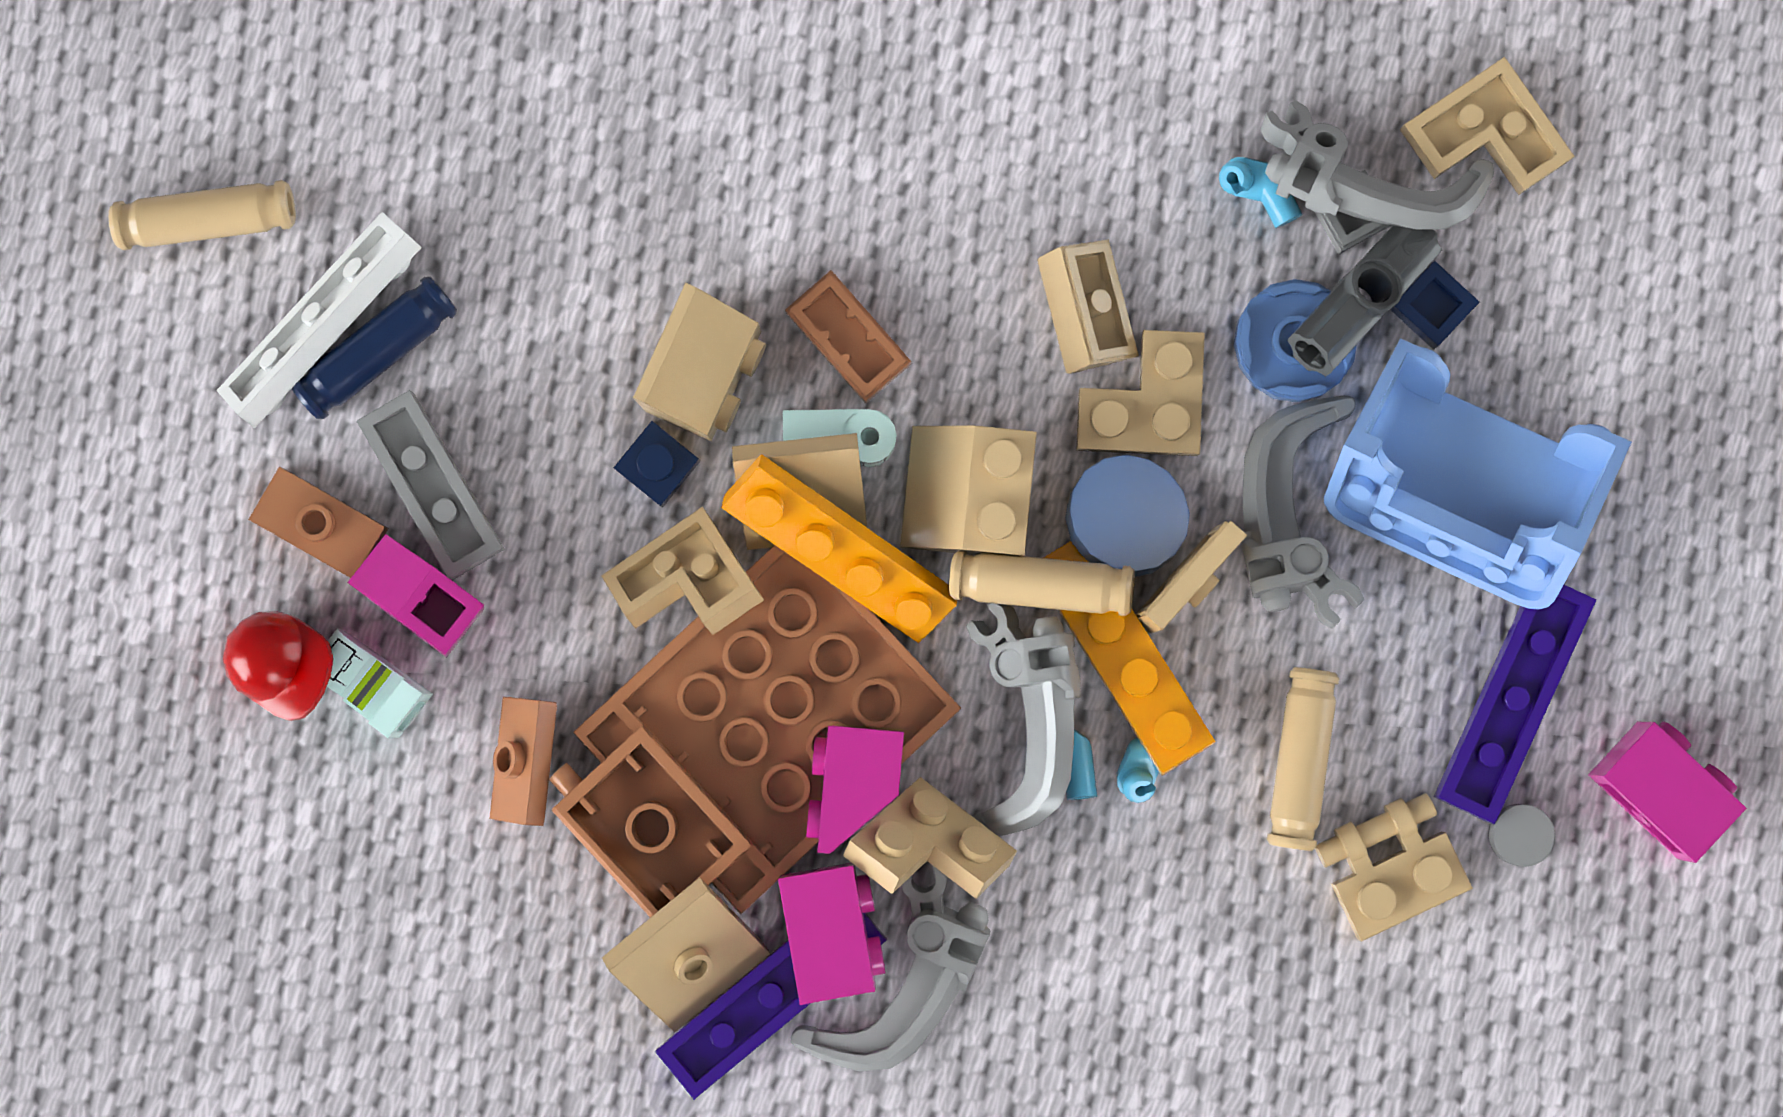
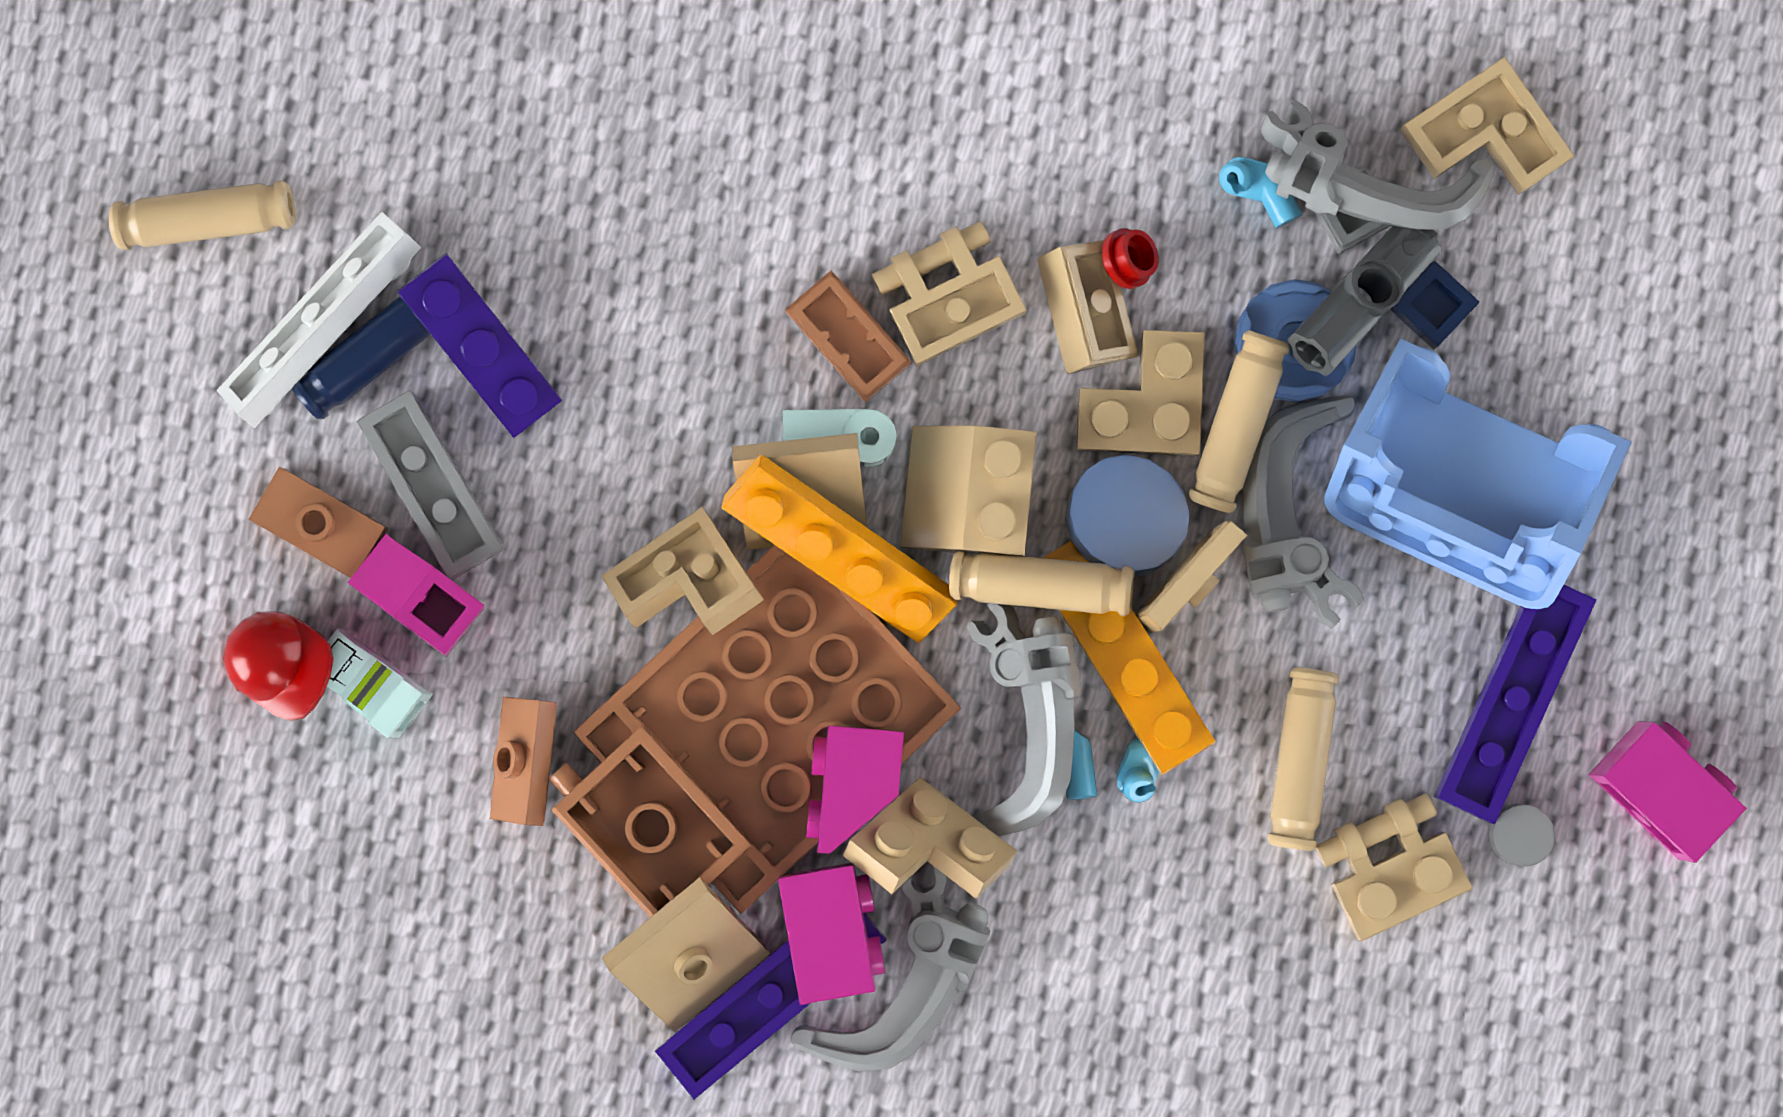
(479, 345): none -> dark purple plate
(657, 464): dark blue plate -> none
(700, 364): tan slope -> none
(957, 309): none -> tan plate
(1129, 257): none -> red plate
(1239, 421): none -> tan axle

